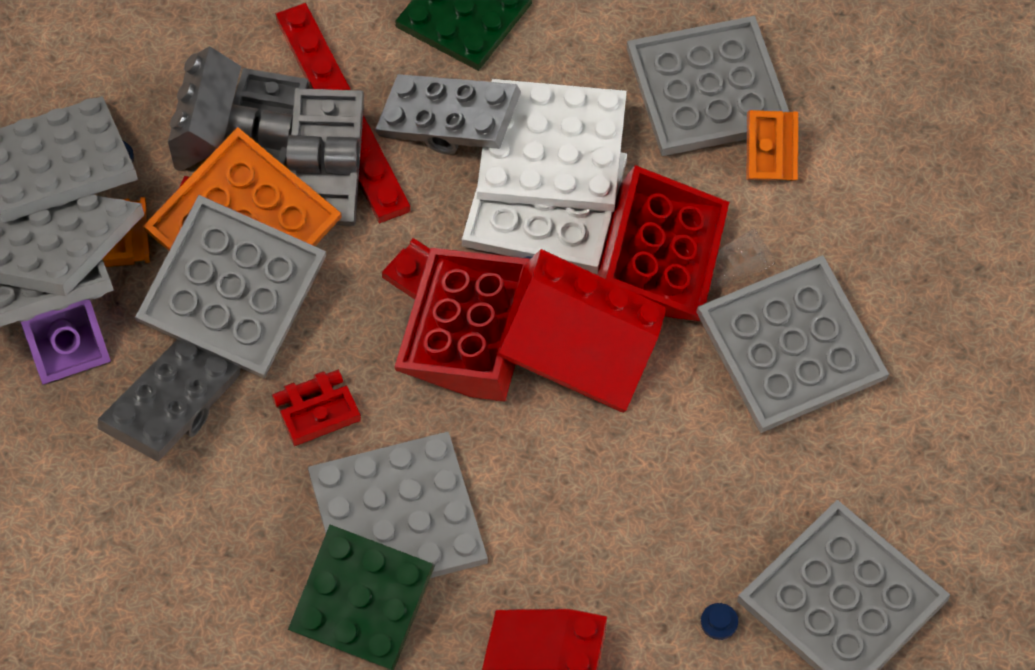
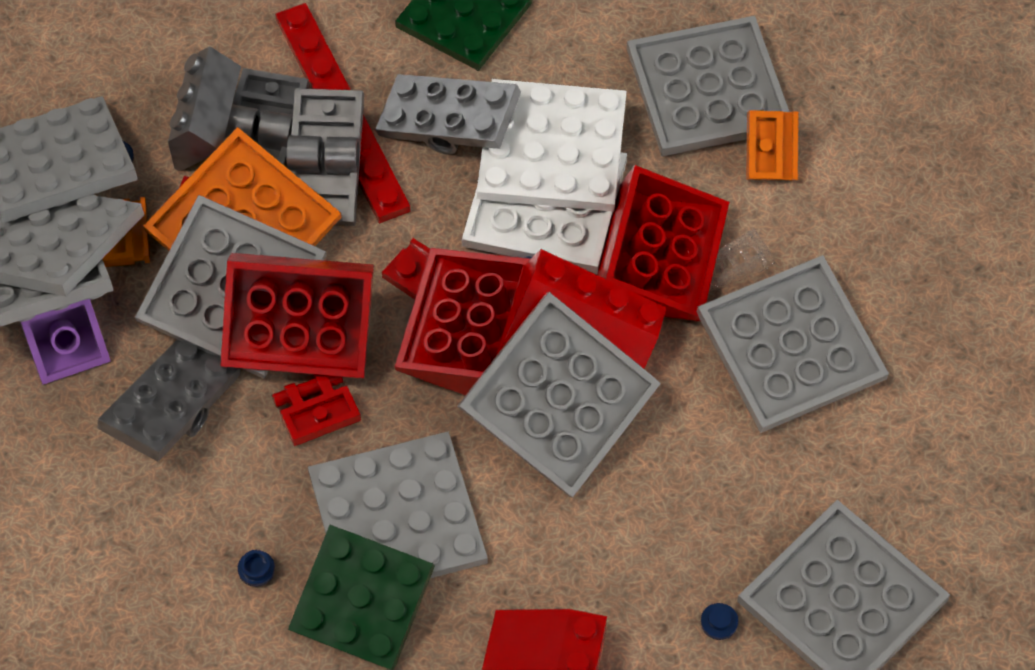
(256, 568): none -> dark blue plate
(296, 315): none -> red slope
(559, 394): none -> light grey plate

